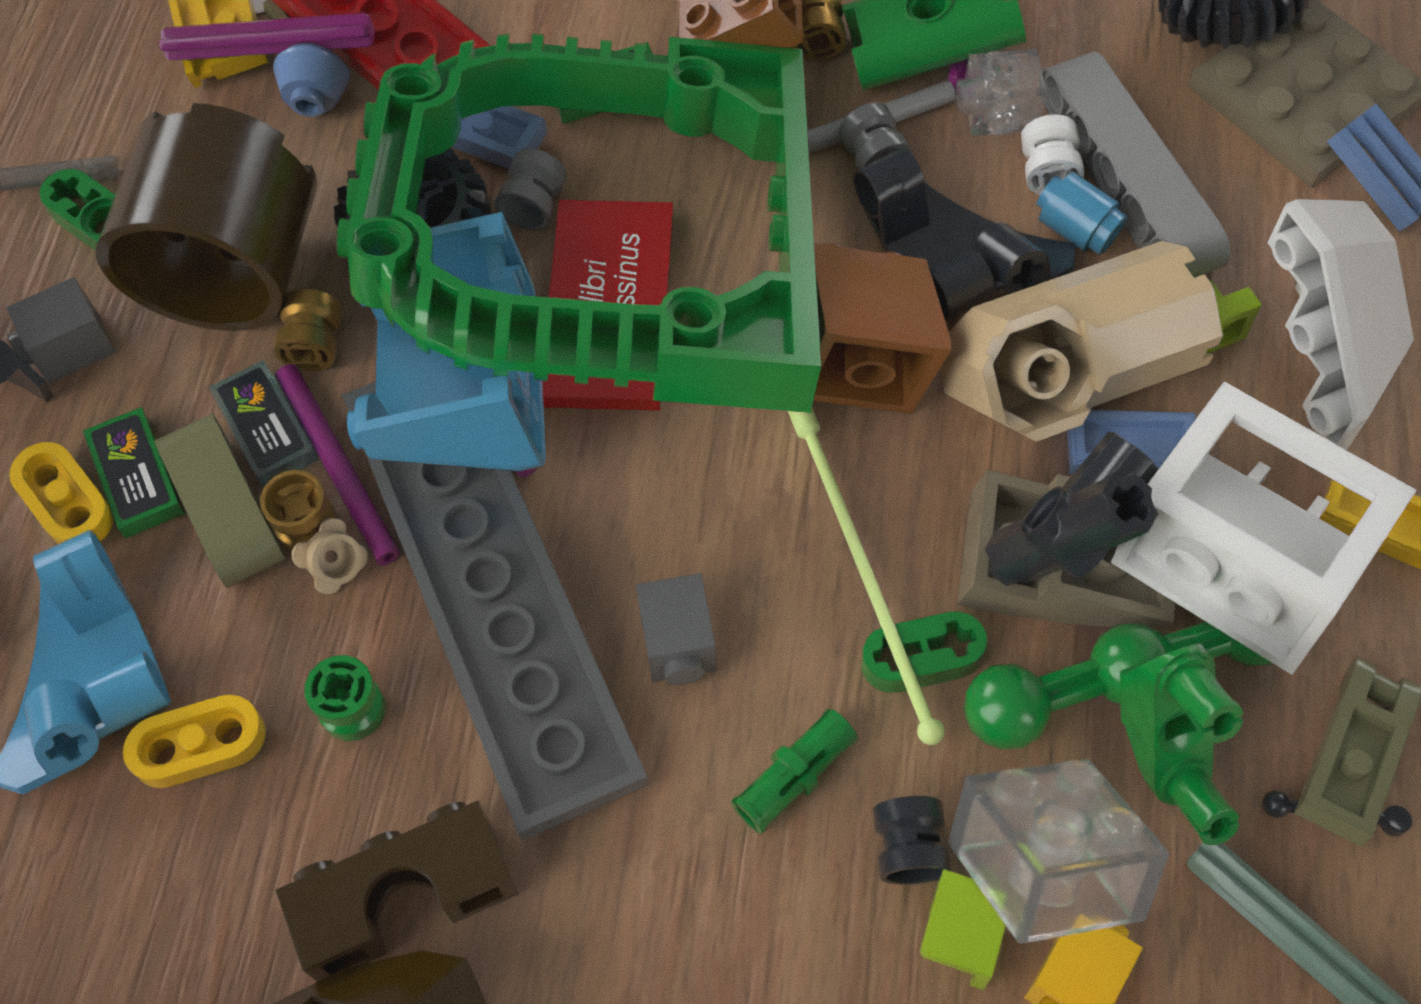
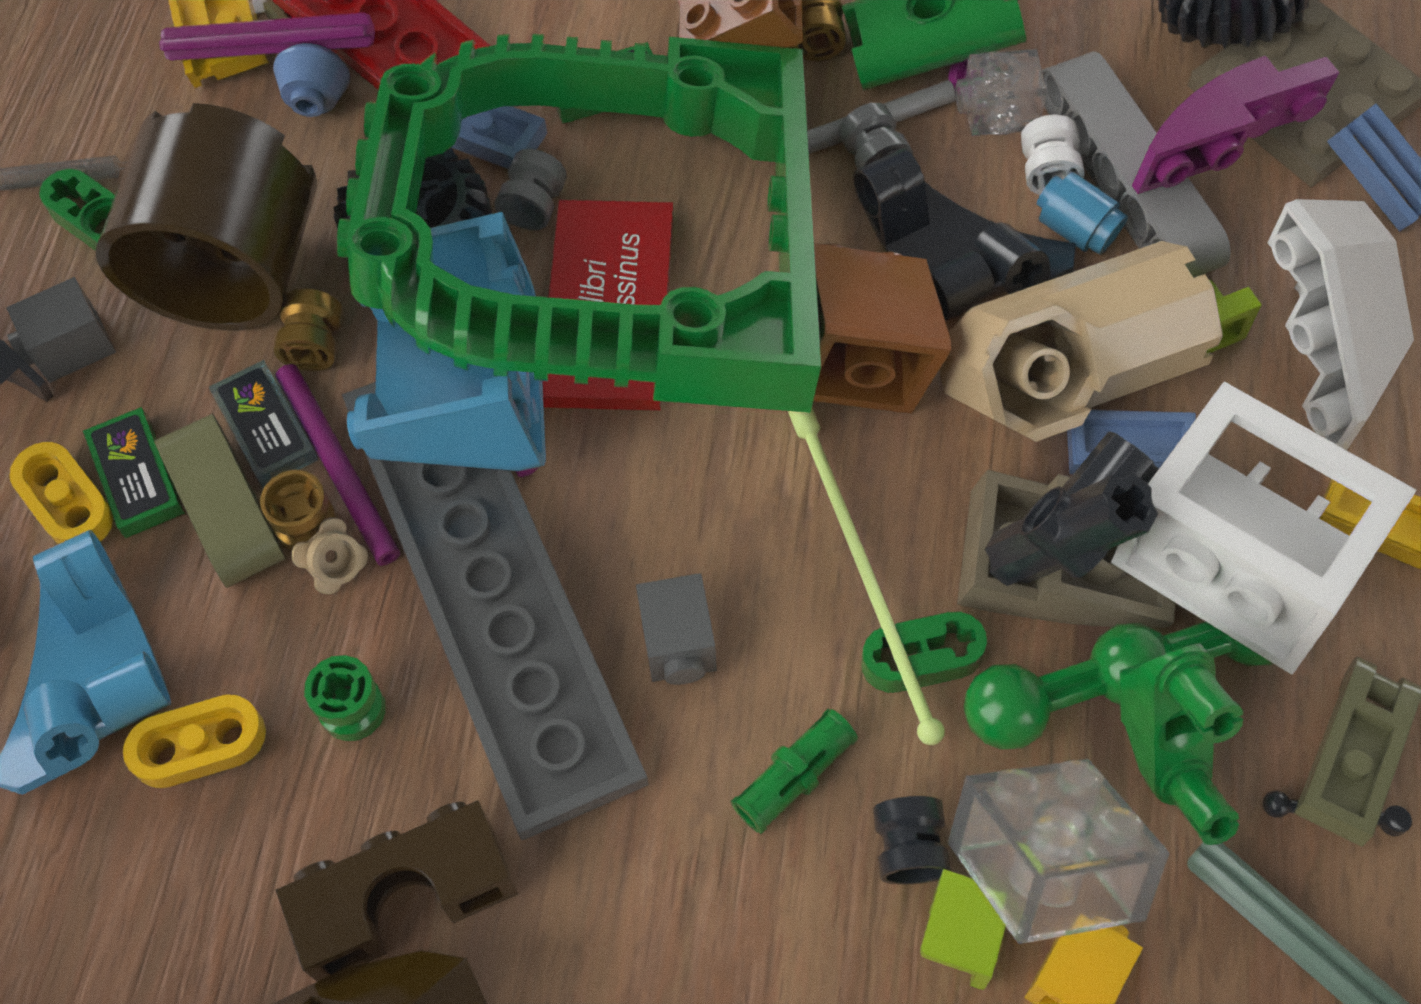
(1221, 115): none -> magenta slope

